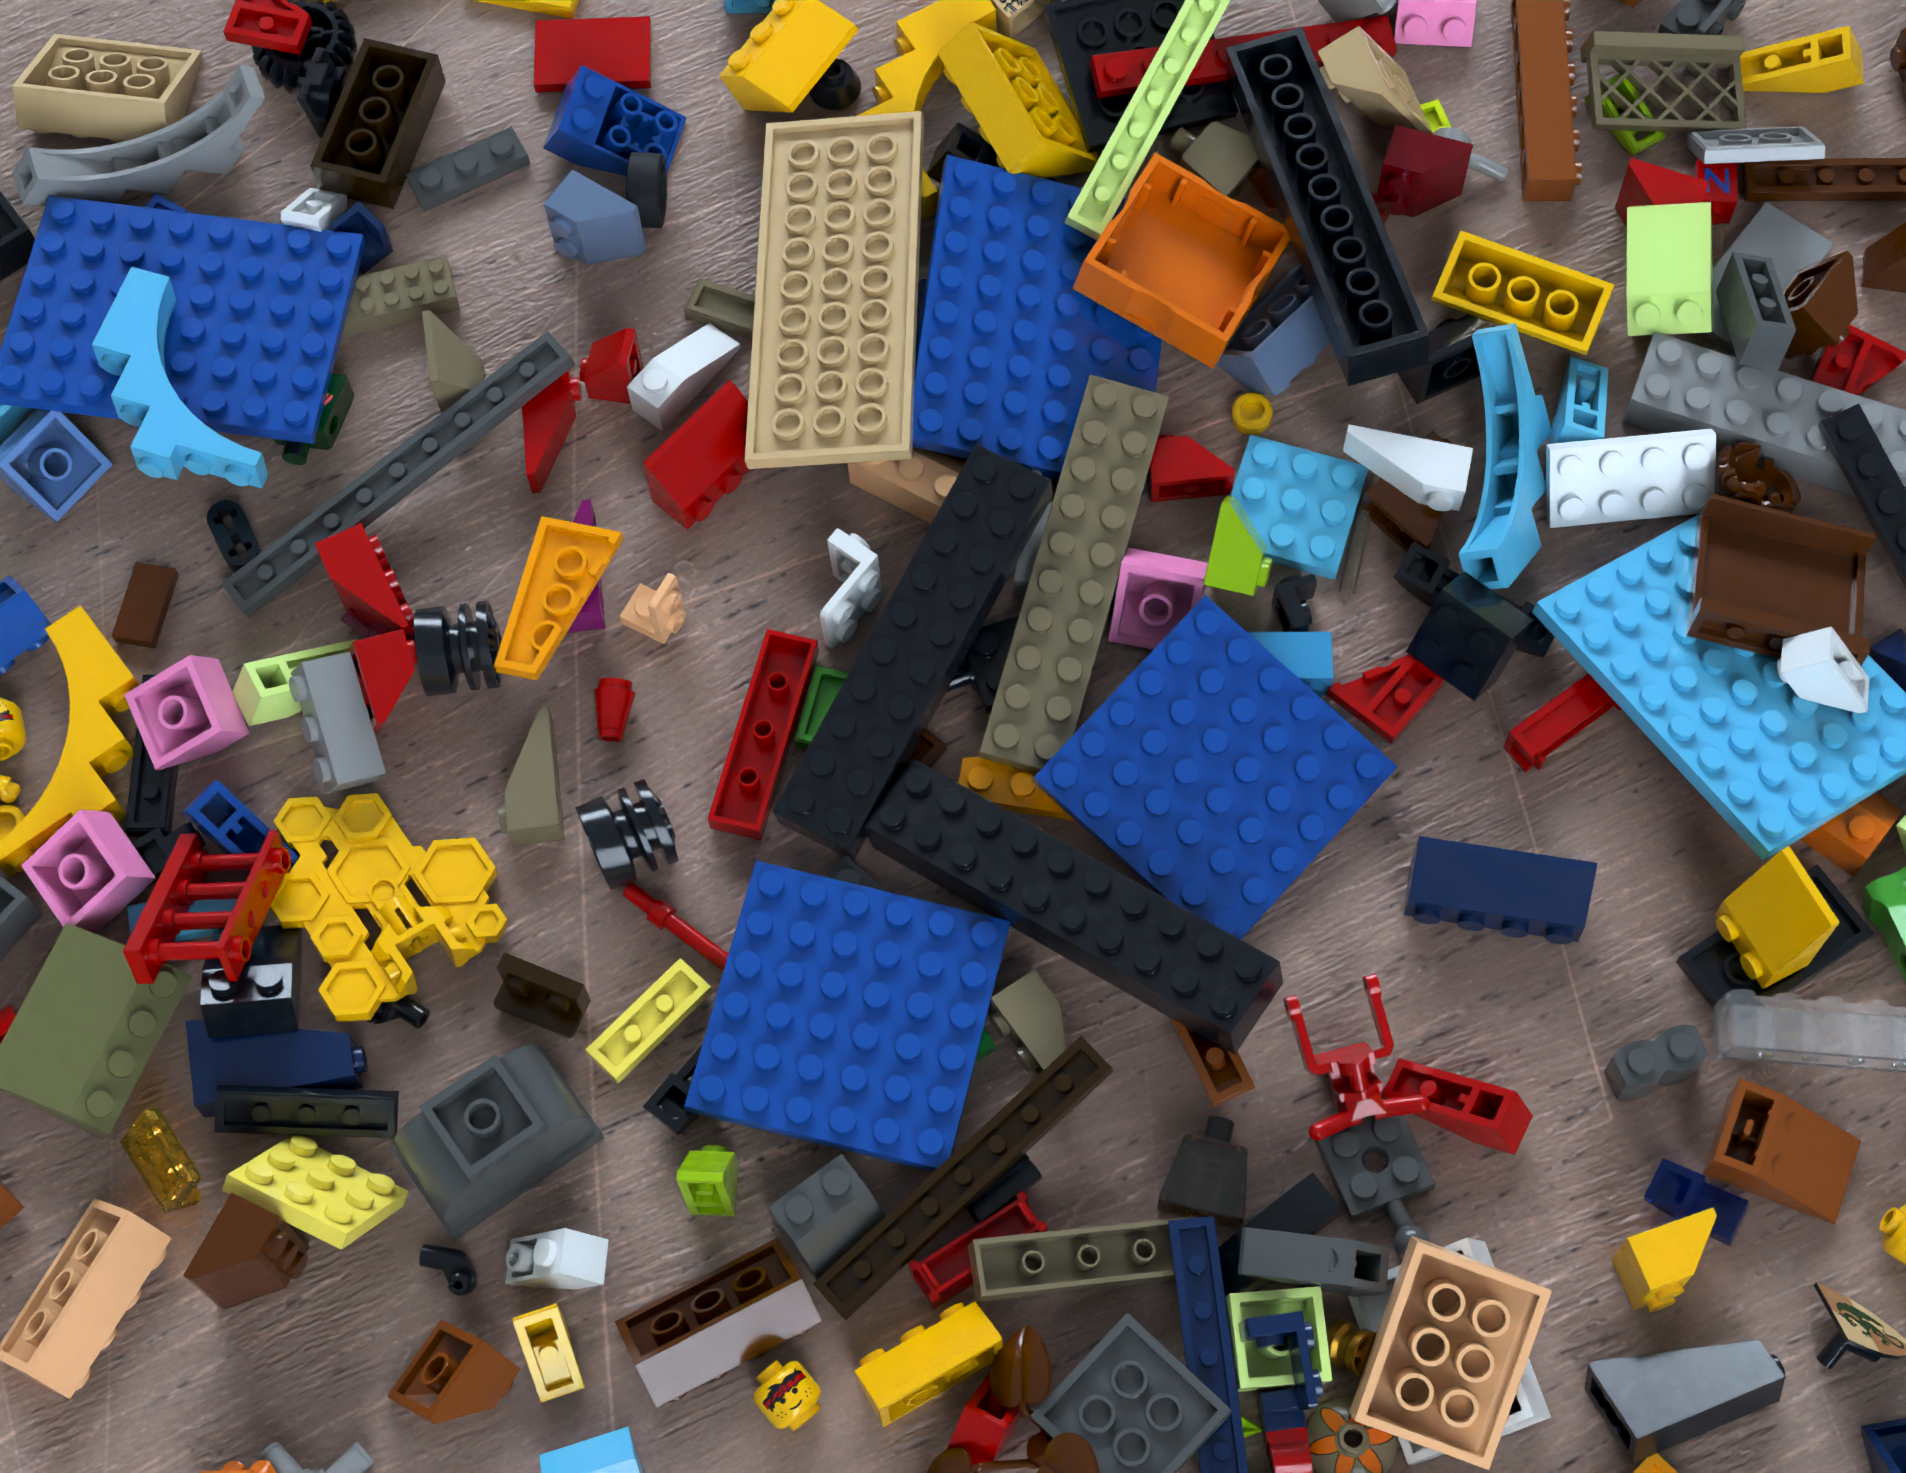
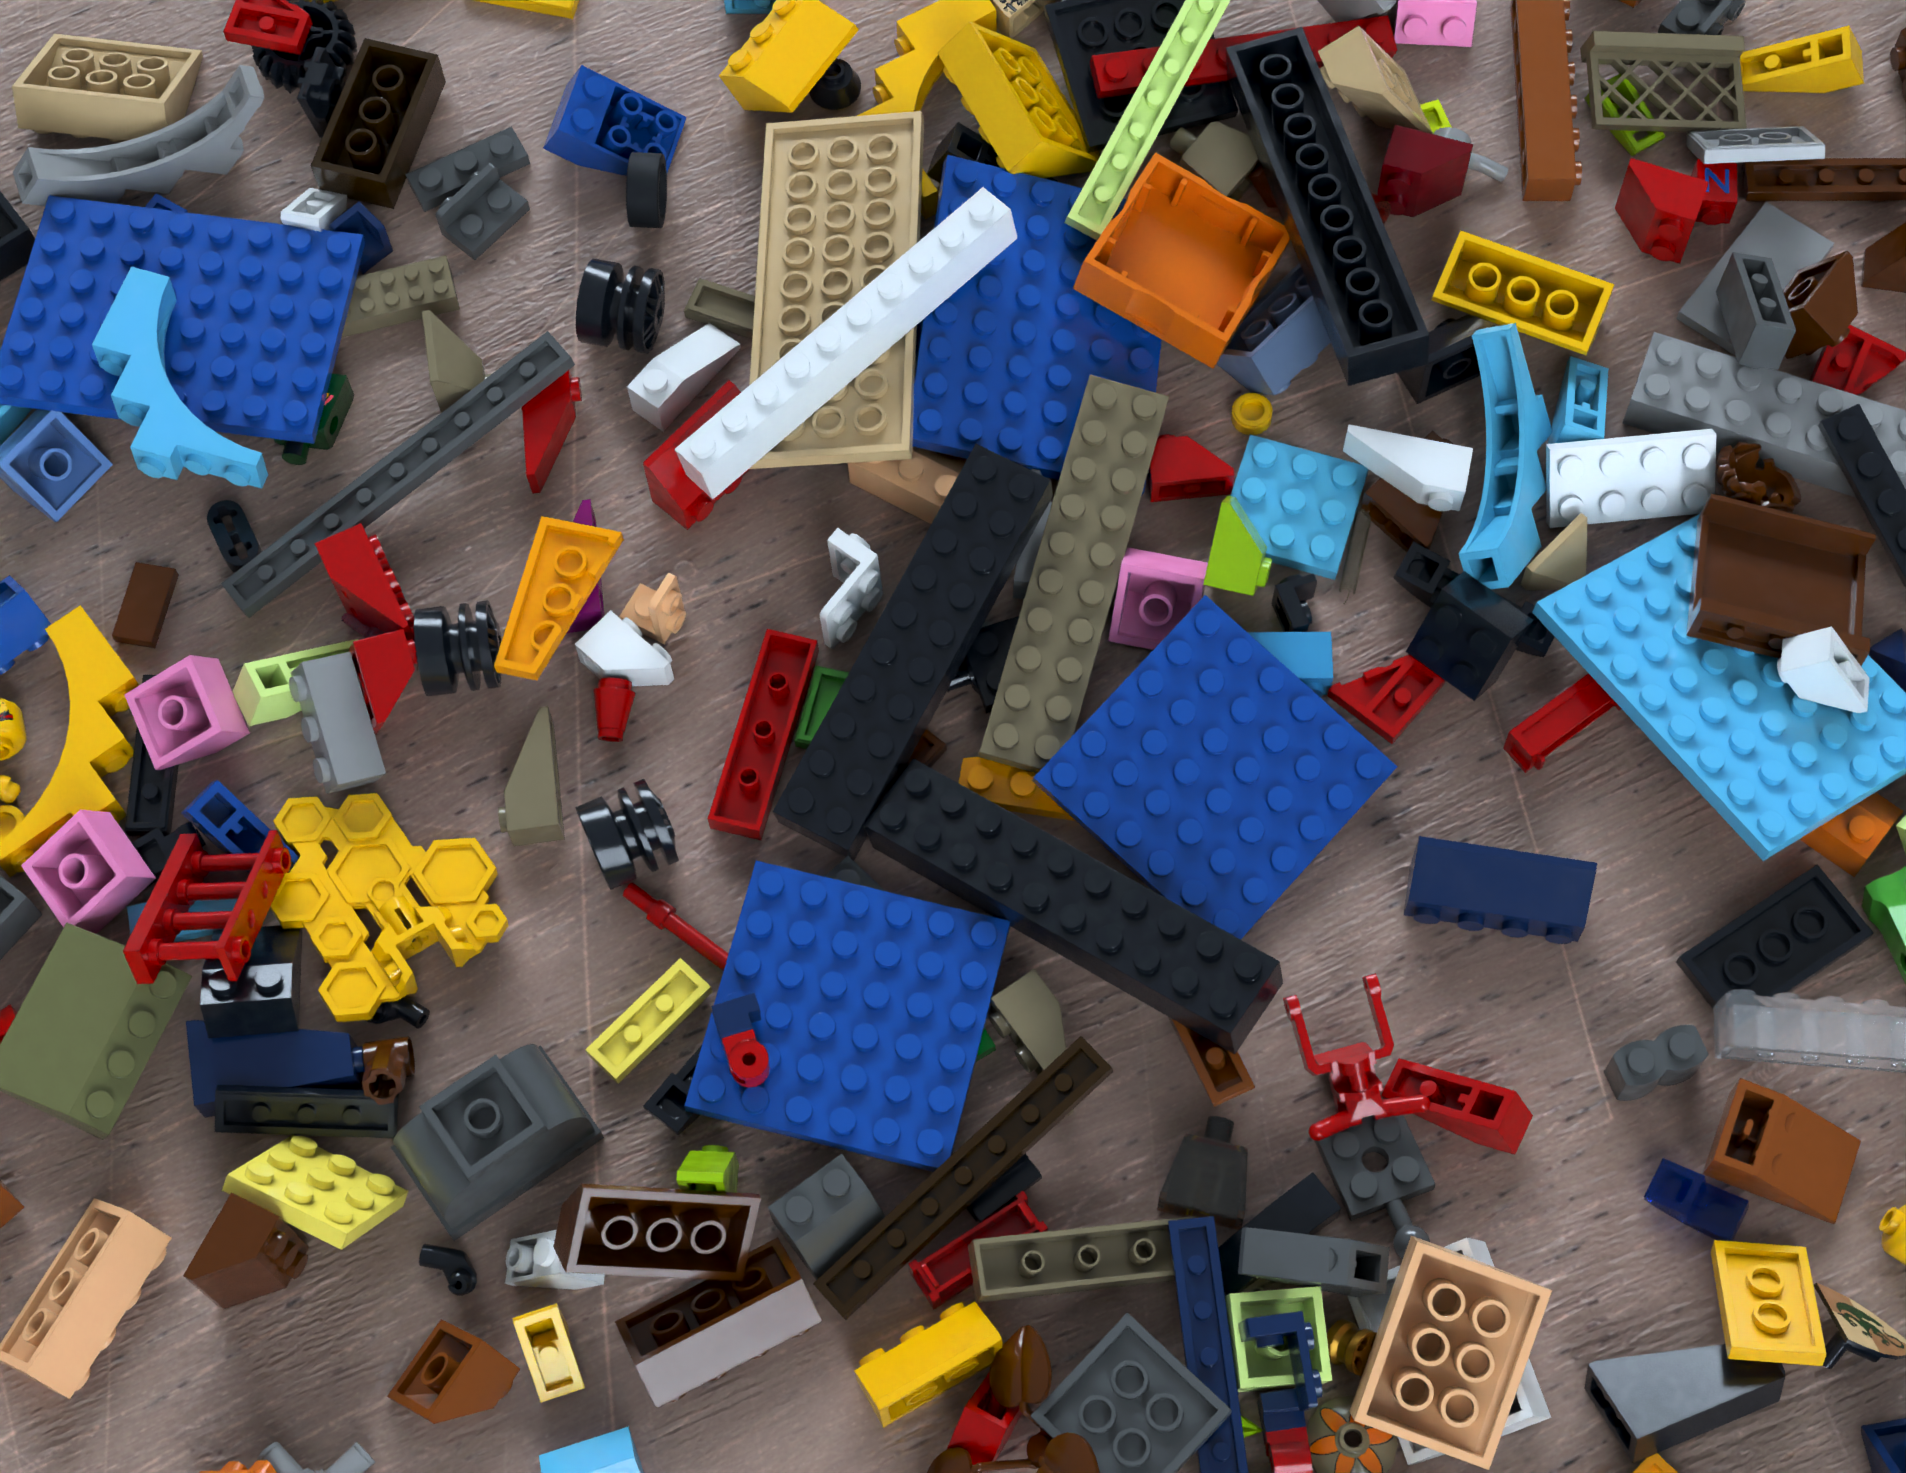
(162, 1161): clear yellow bracket -> none
(386, 1068): none -> reddish brown piece
(480, 212): none -> dark grey bracket
(540, 996): dark brown bracket -> none
(593, 222): sand blue slope -> none
(608, 46): red tile -> none
(612, 366): red slope -> none
(613, 305): none -> black wheel
(618, 651): none -> white slope
(656, 1232): none -> reddish brown slope
(745, 1056): none -> leg
(787, 1394): yellow head -> none
(847, 343): none -> white brick
(1561, 560): none -> tan slope
(1662, 1260): yellow slope -> none
(1669, 269): yellowish green slope -> none
(1767, 1303): none -> yellow plate
(1776, 919): yellow slope -> none

